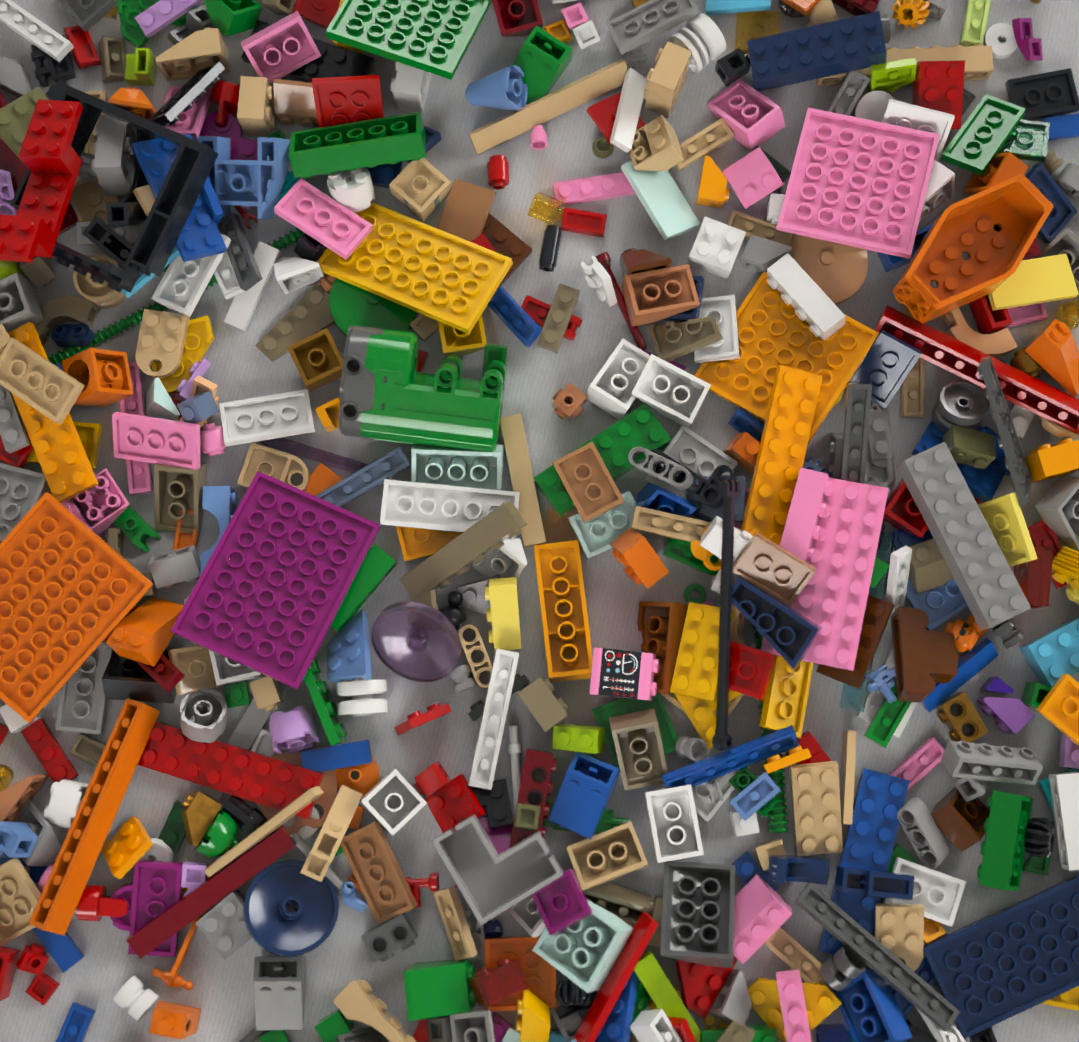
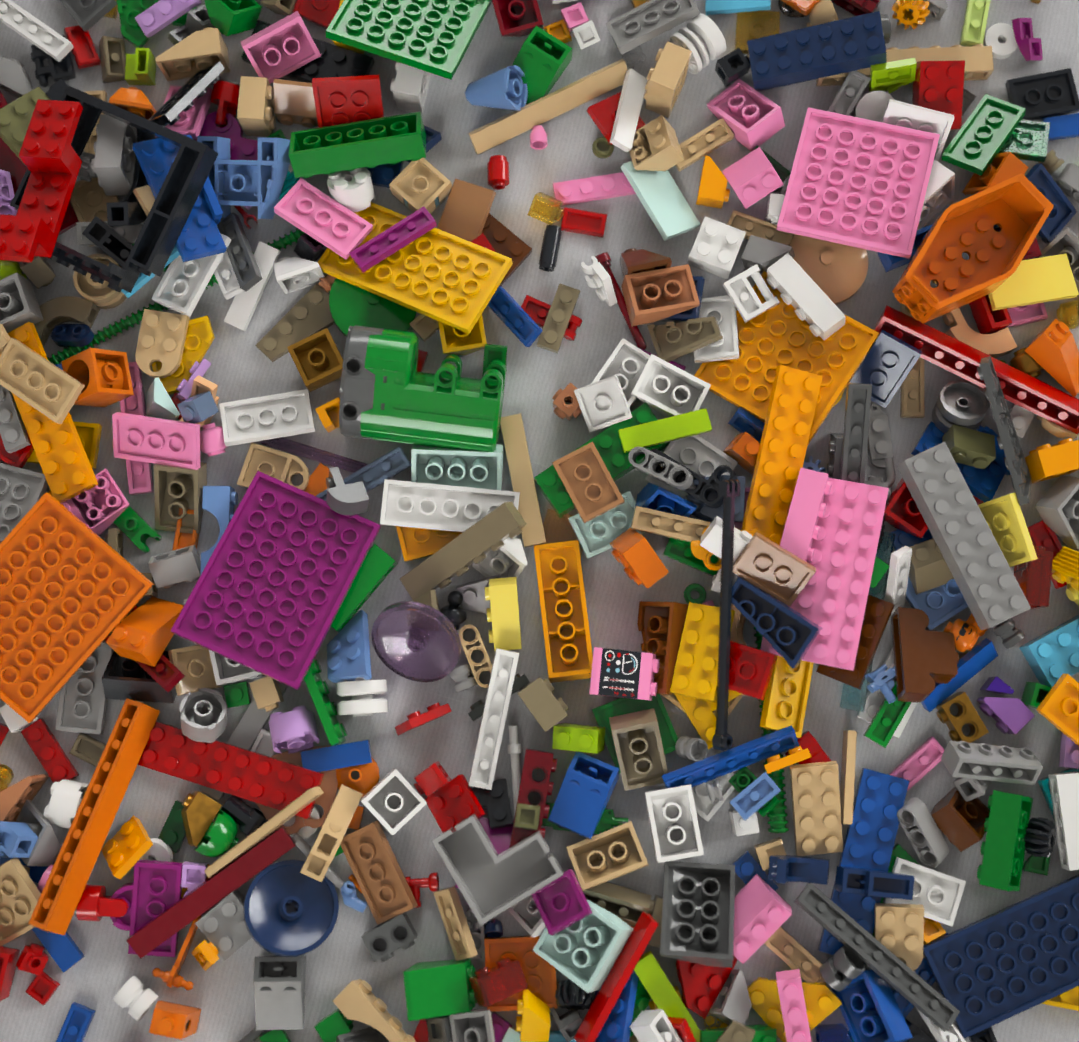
(205, 954): none -> light orange plate
(347, 498): none -> brick
(393, 239): none -> magenta plate
(603, 403): none -> white tile
(665, 430): none -> lime tile
(745, 297): none -> white plate

